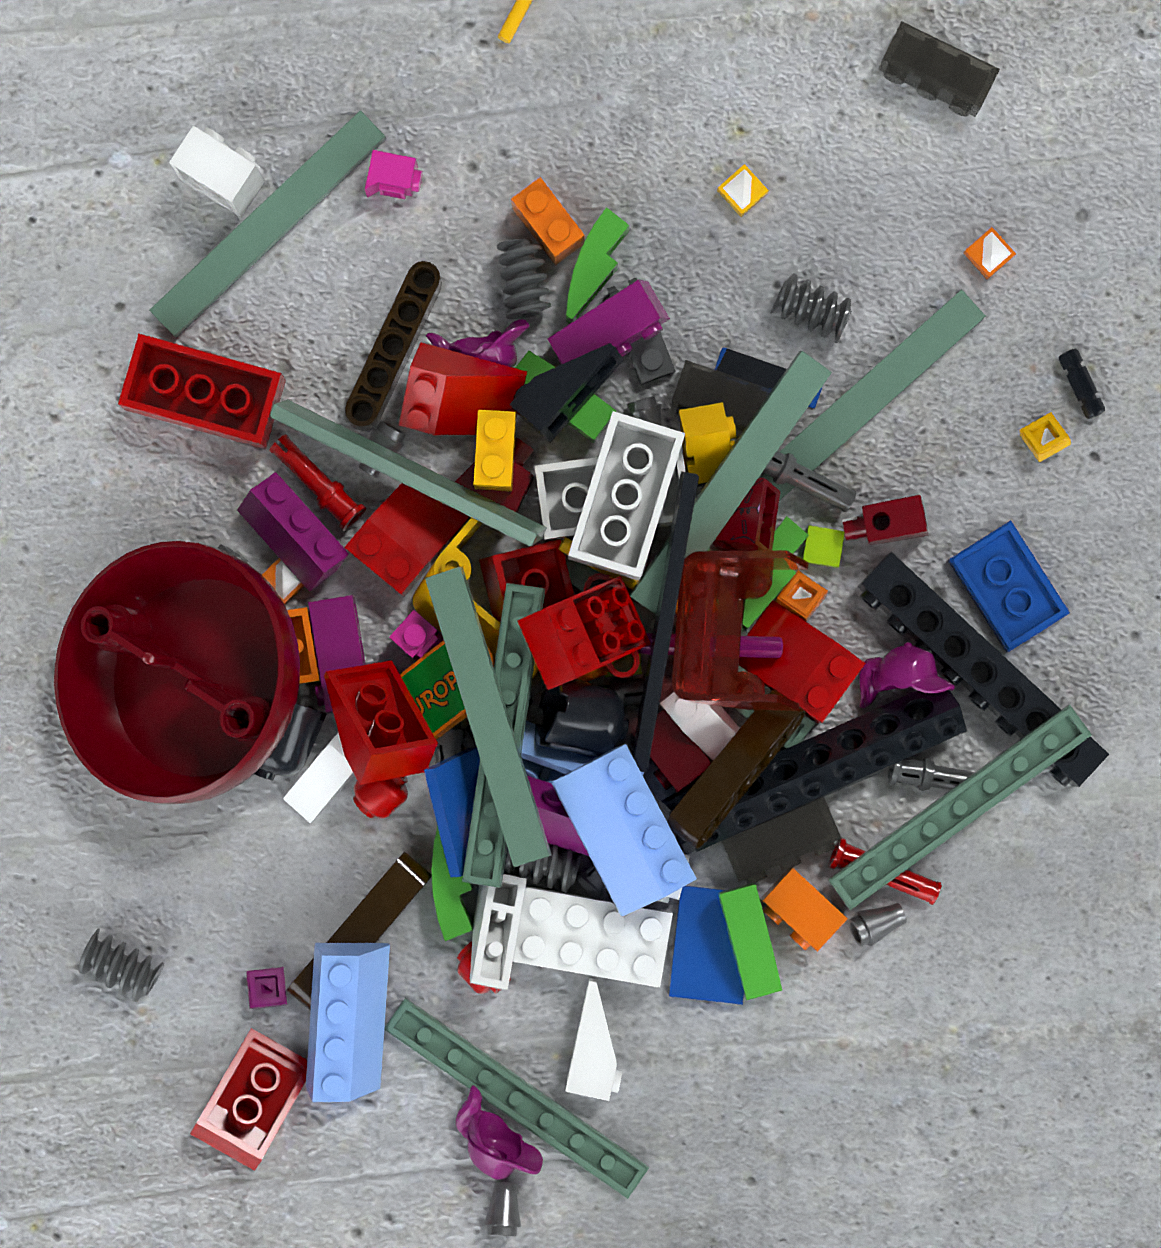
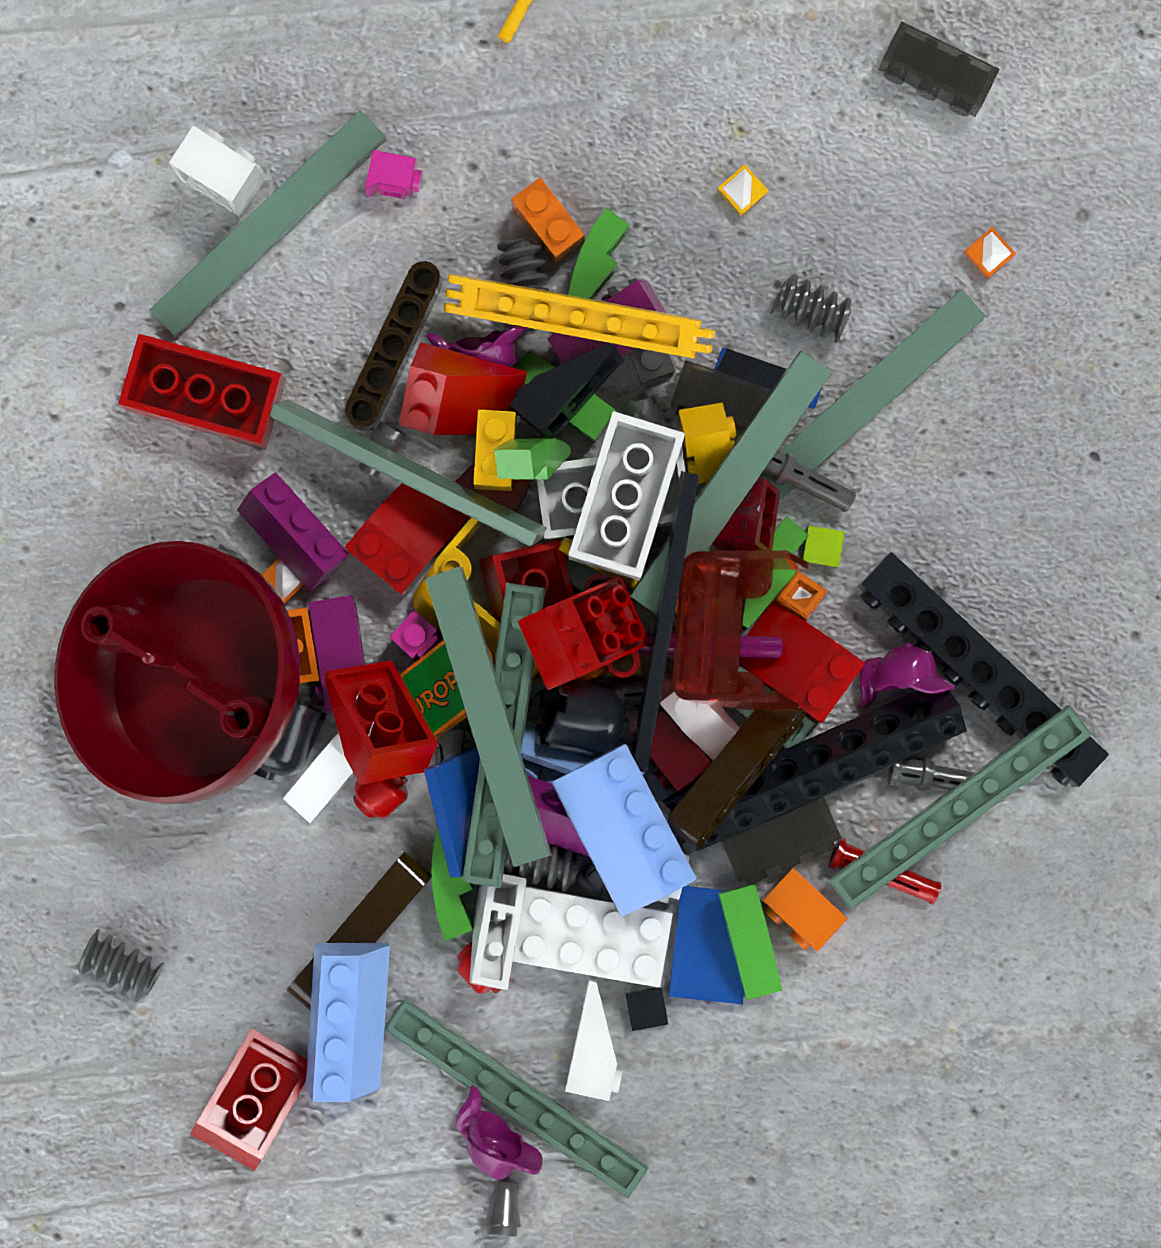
(266, 988): magenta tile -> none
(328, 493): red pin -> none
(530, 458): none -> bright green slope
(578, 316): none -> yellow hinge
(646, 1008): none -> black tile
(874, 924): flat silver cone -> none
(905, 516): dark red torso -> none
(1008, 586): blue tile -> none
(1045, 437): yellow tile -> none
(1081, 383): black axle -> none

